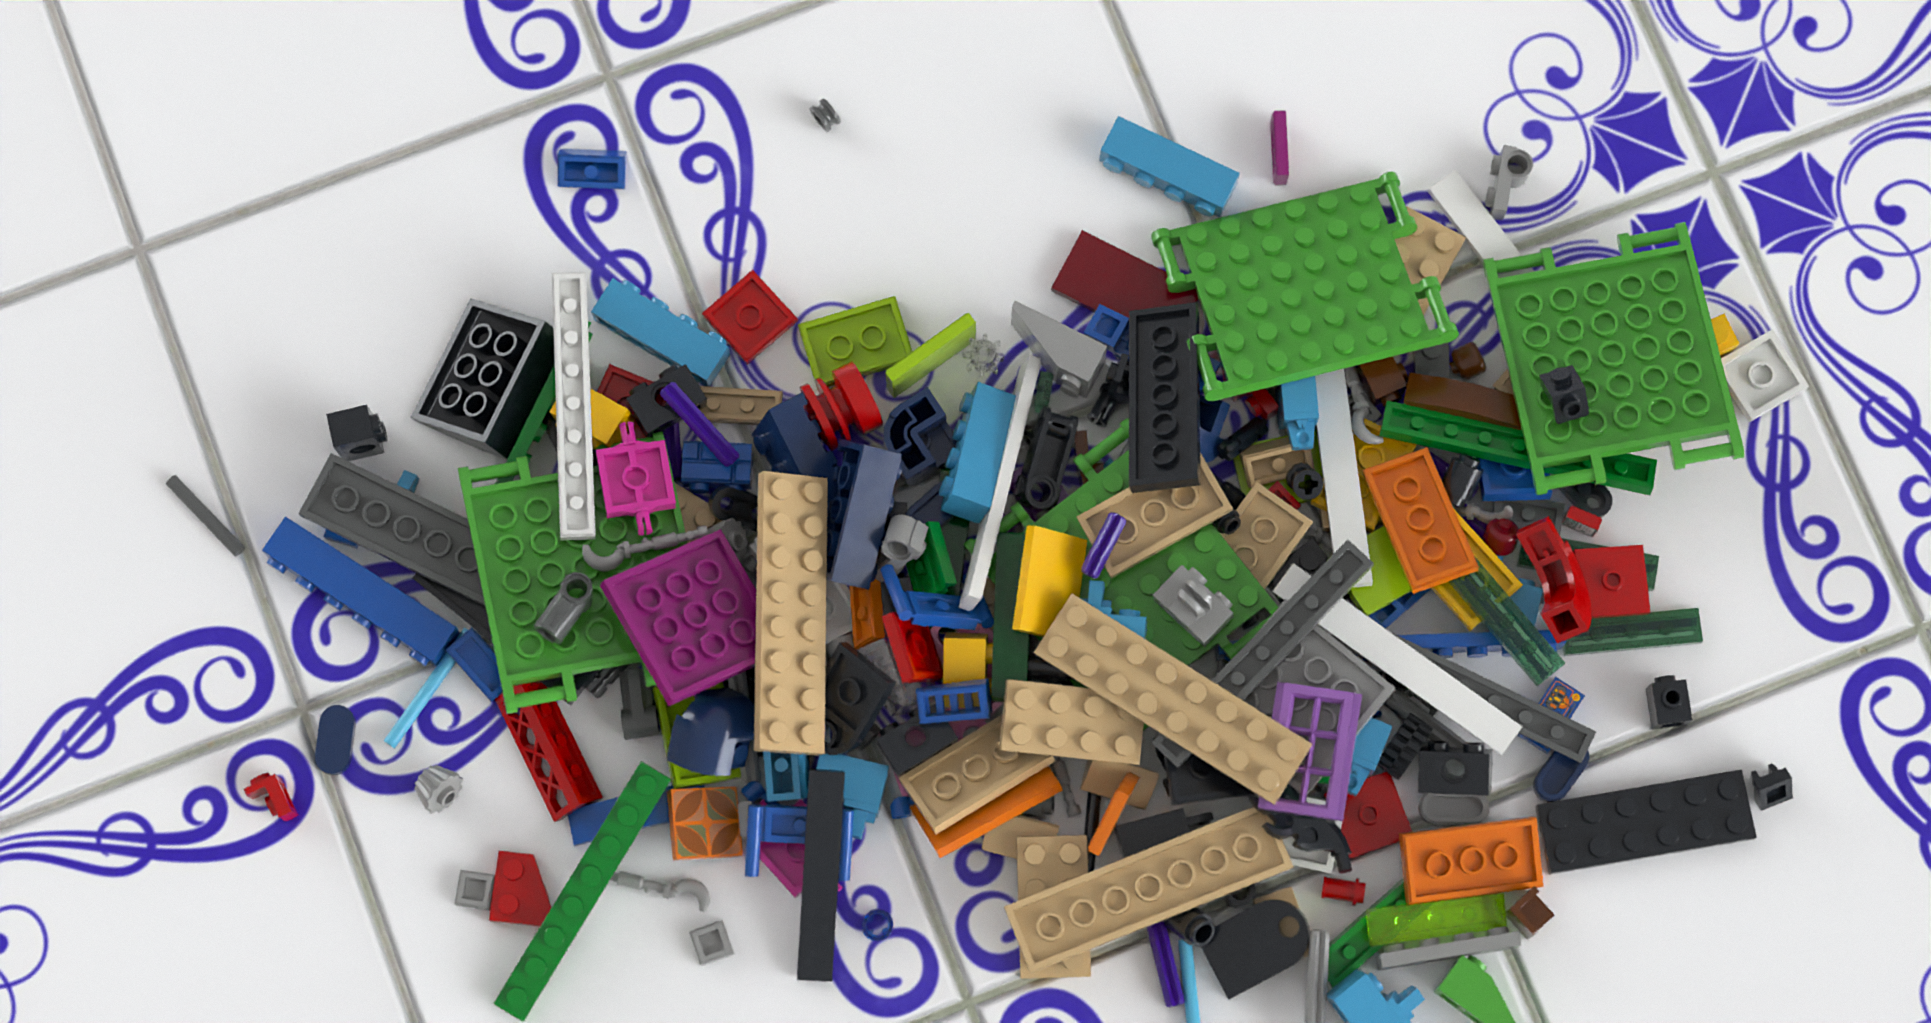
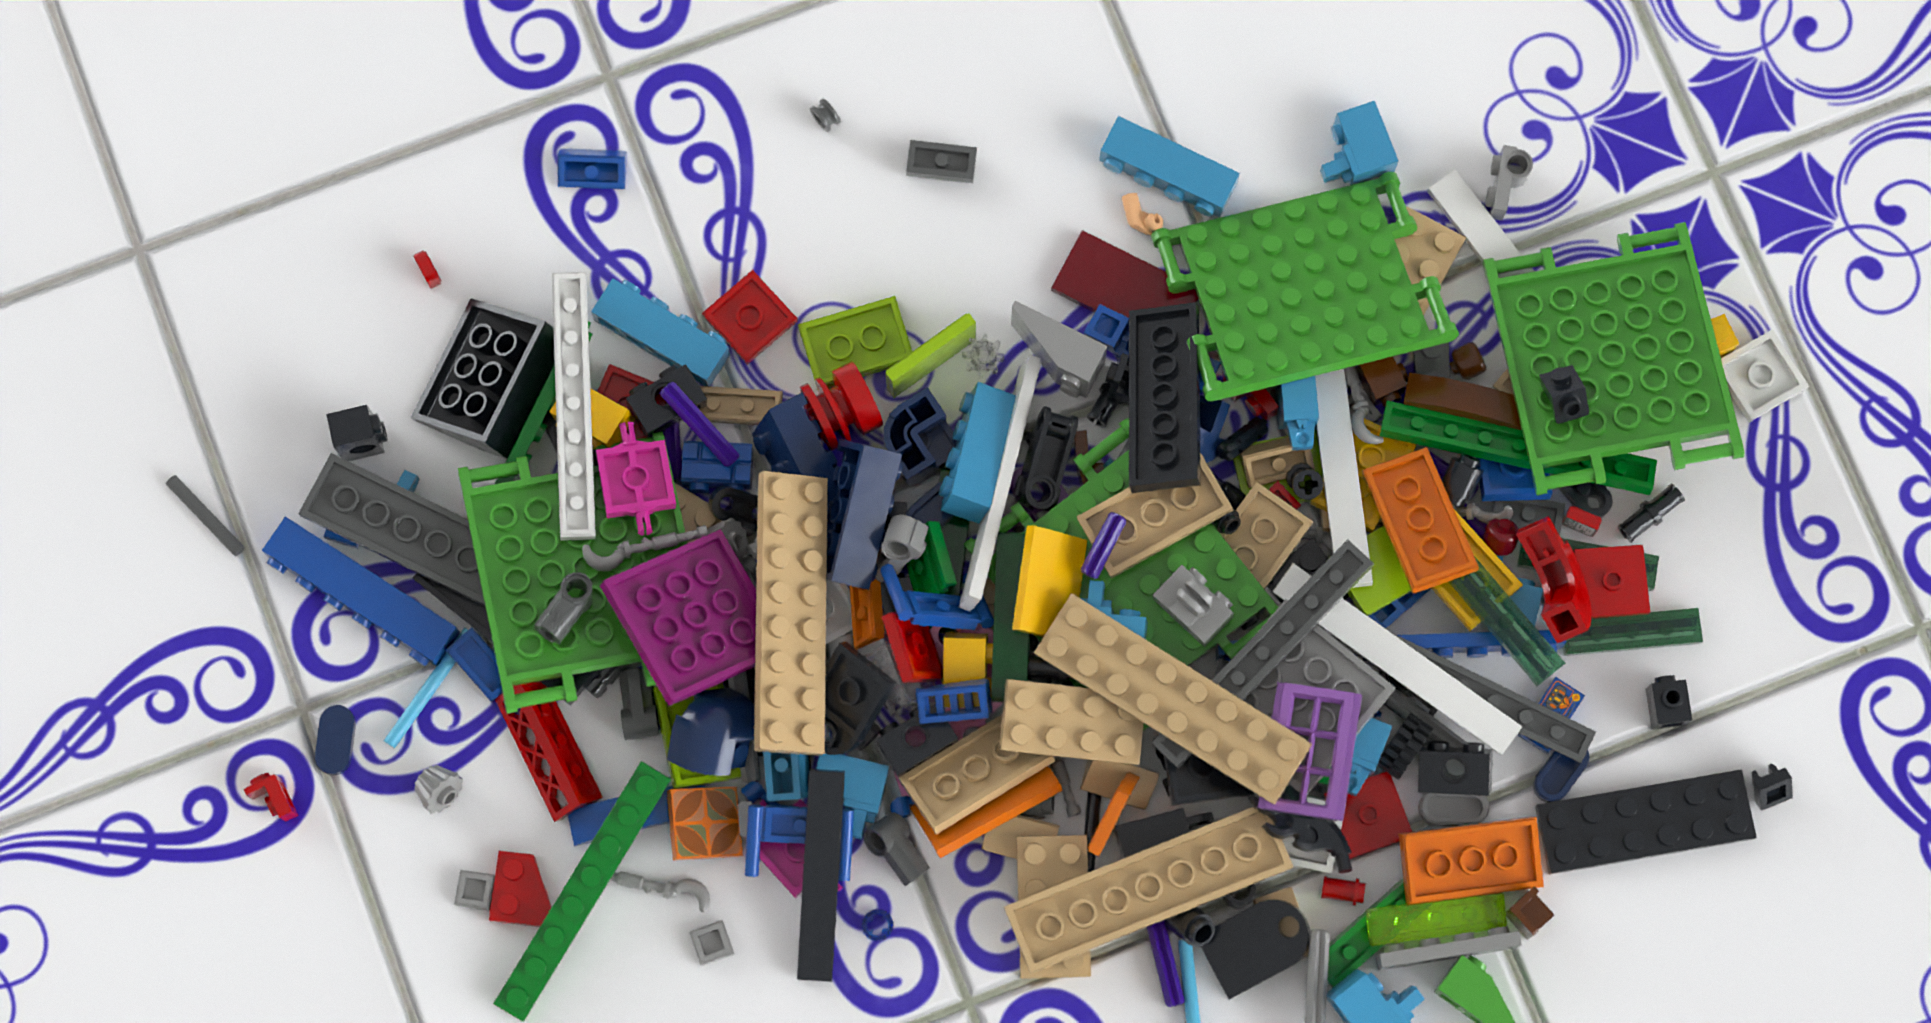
(427, 269): none -> red tile
(890, 839): none -> dark grey piece
(941, 161): none -> dark grey plate
(1043, 391): clear green tile -> none
(1139, 219): none -> light nougat arm
(1279, 147): magenta tile -> none
(1365, 146): none -> dark azure hinge
(1651, 513): none -> black pin

